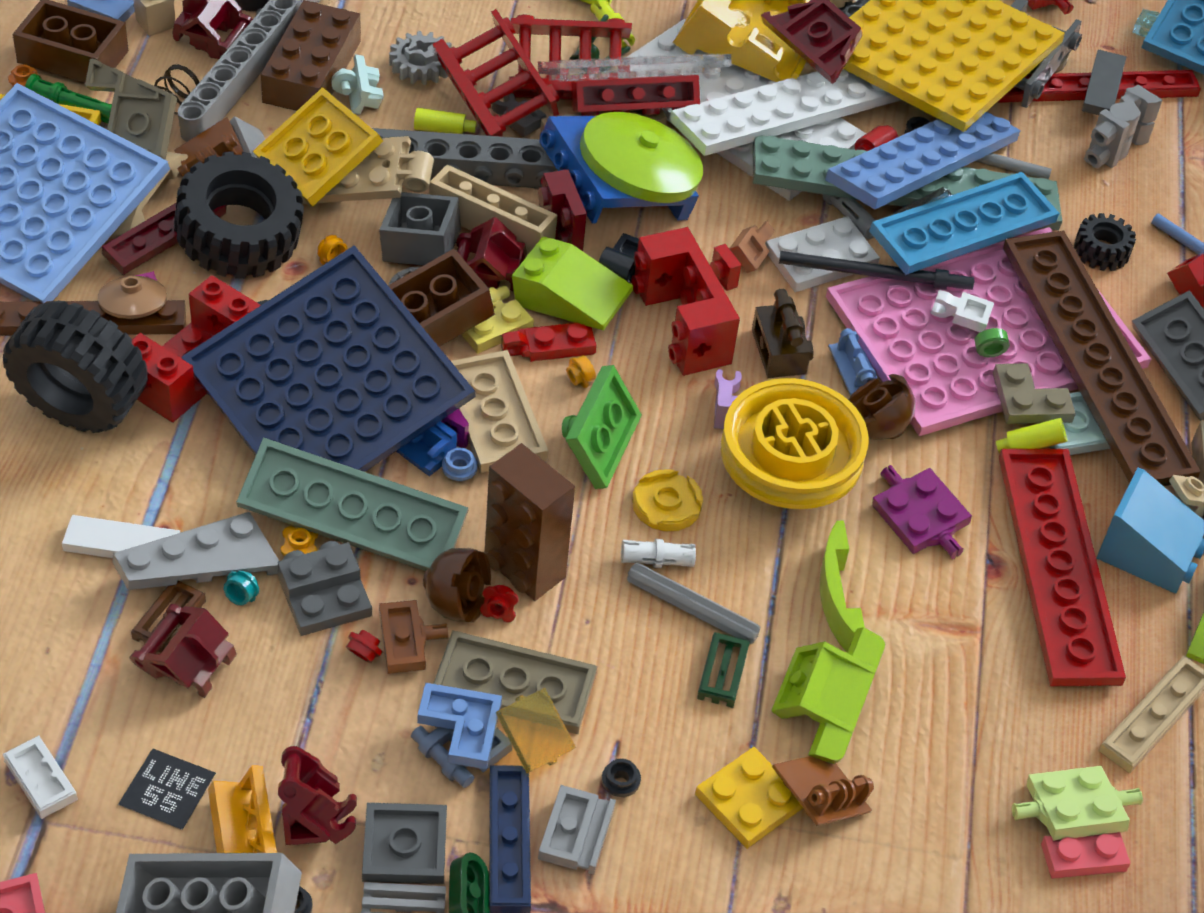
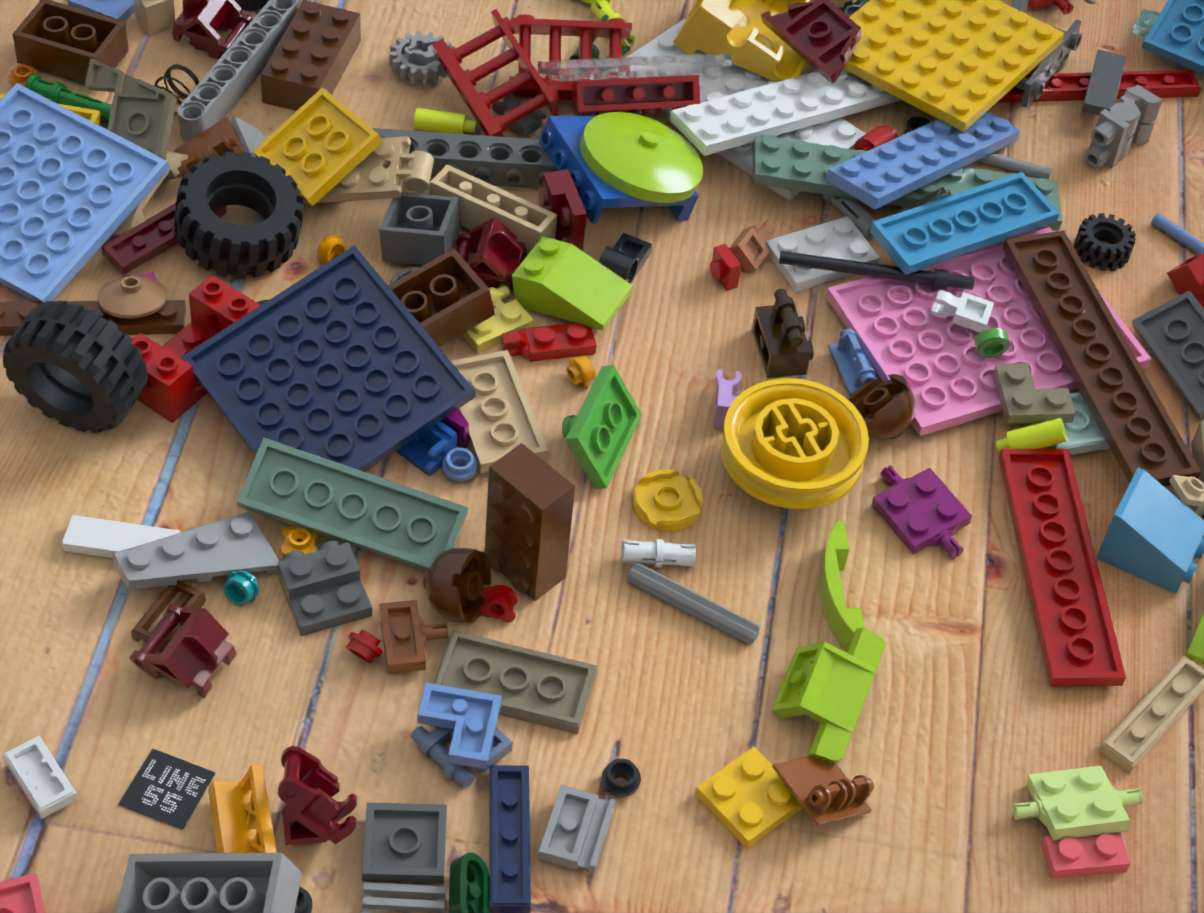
(359, 84): light aqua hips -> none
(535, 730): clear yellow piece -> none
(706, 323): red plate -> none
(718, 693): dark green tile -> none

